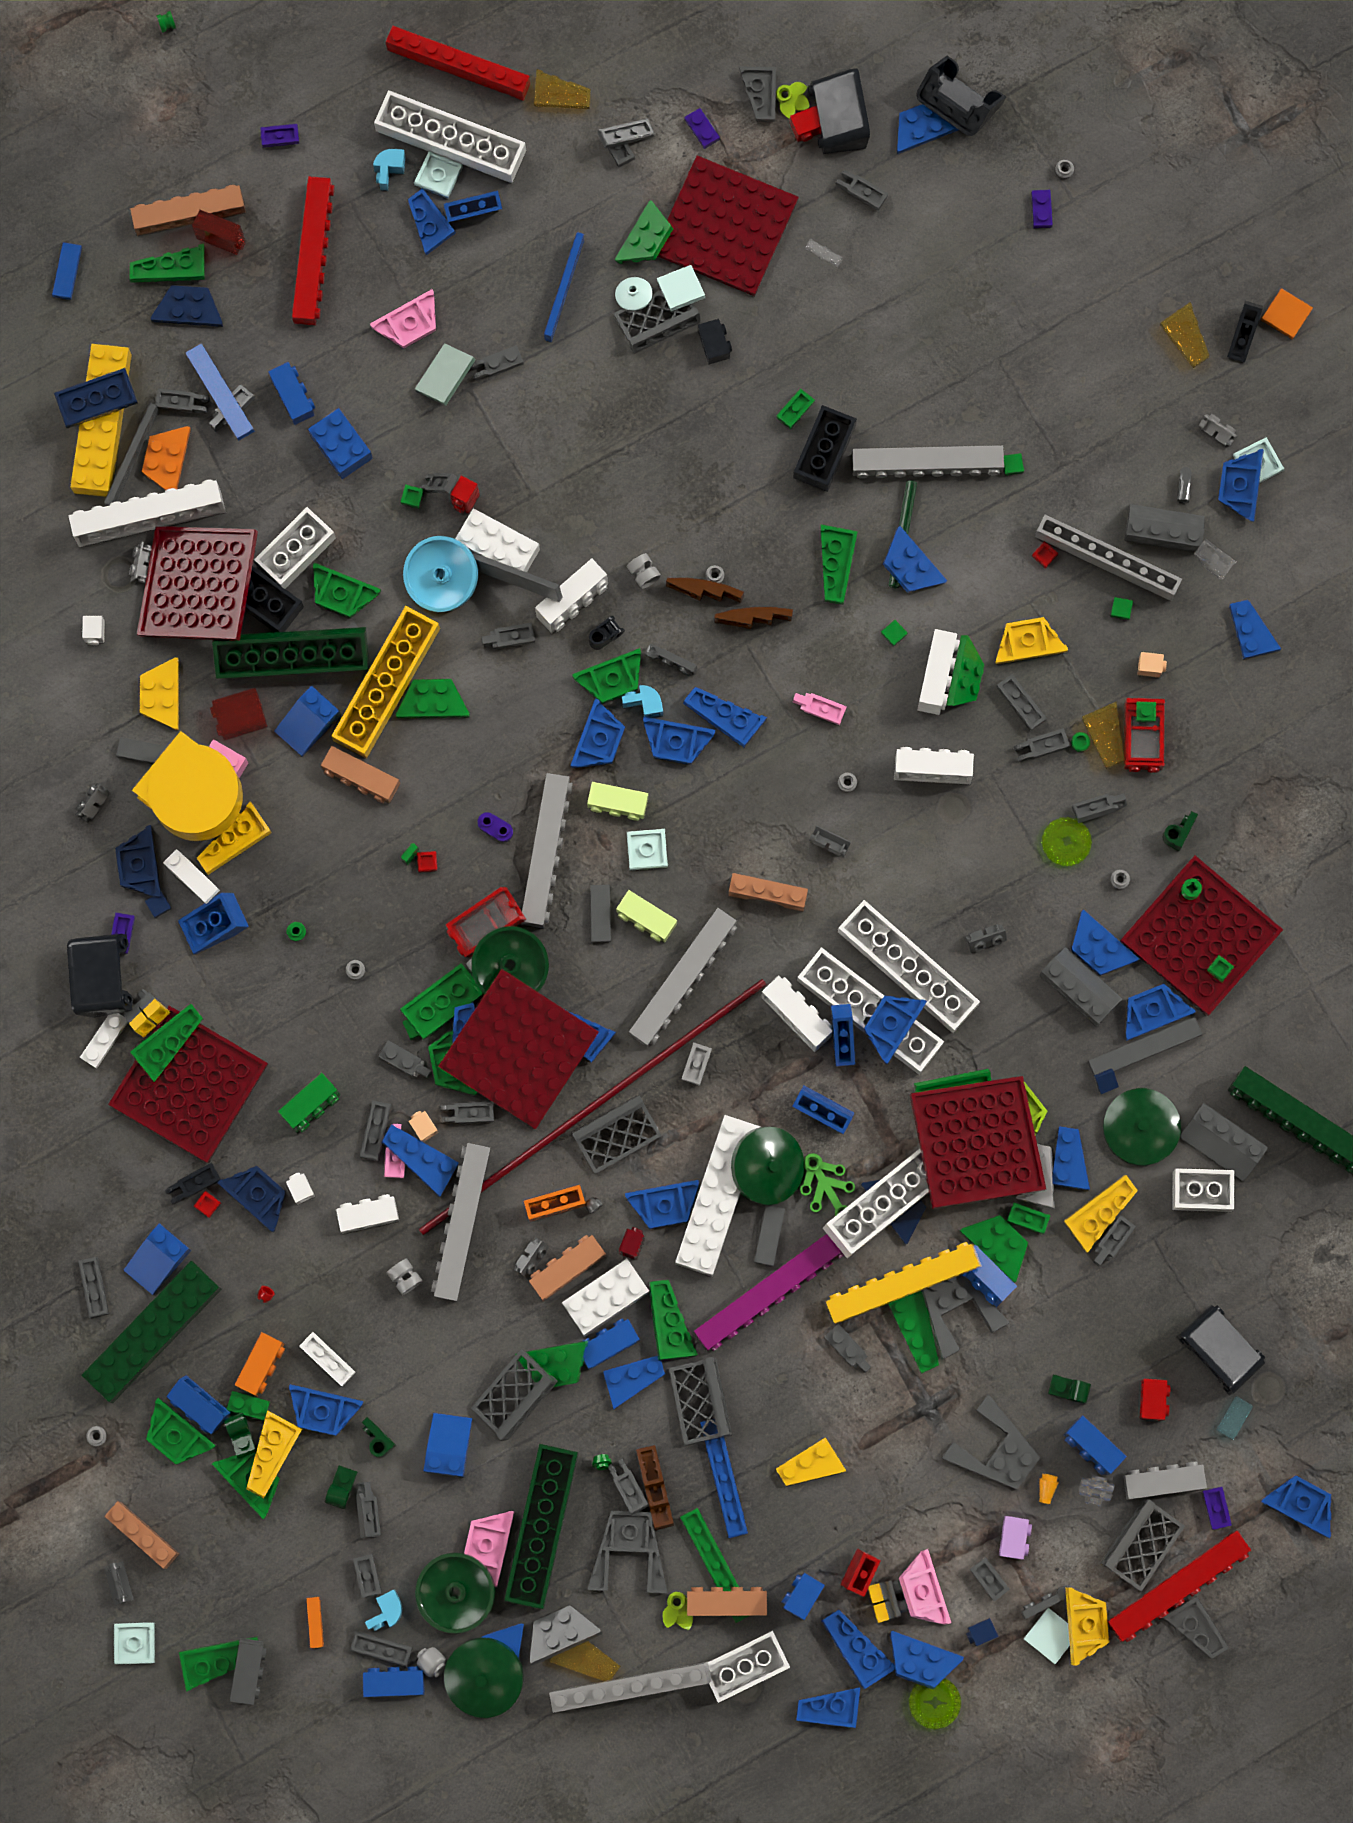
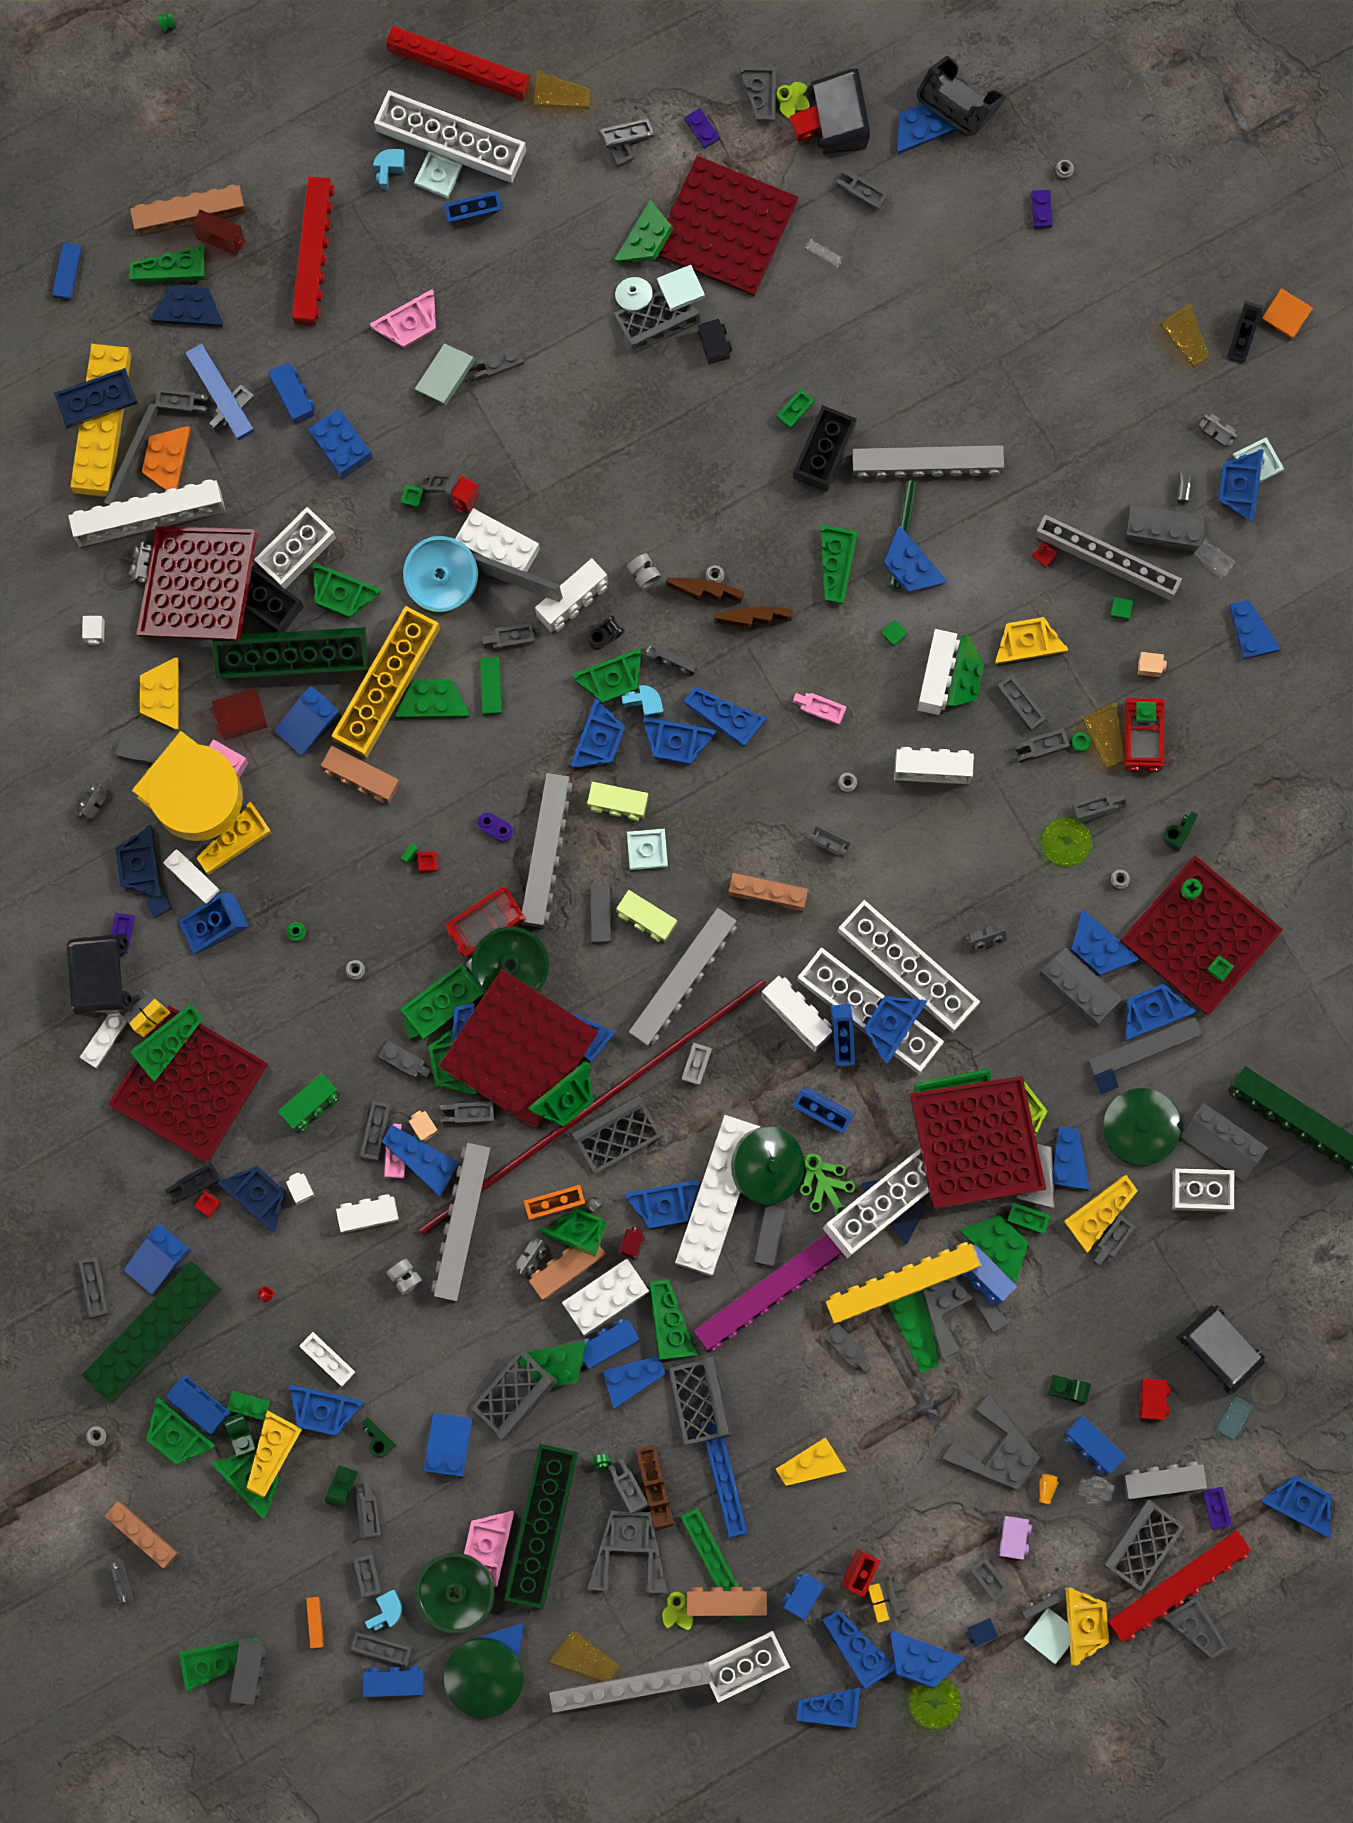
(134, 1643): light aqua tile -> none
(260, 1364): orange brick -> none
(280, 135): dark purple plate -> none
(430, 222): blue wing -> none
(431, 1662): light grey head -> none
(491, 685): none -> green tile
(560, 1633): wing -> none
(564, 287): blue tile -> none
(567, 1097): none -> green wing
(578, 1231): none -> green wing
(923, 1591): bright pink wing -> none
(1013, 464): green tile -> none

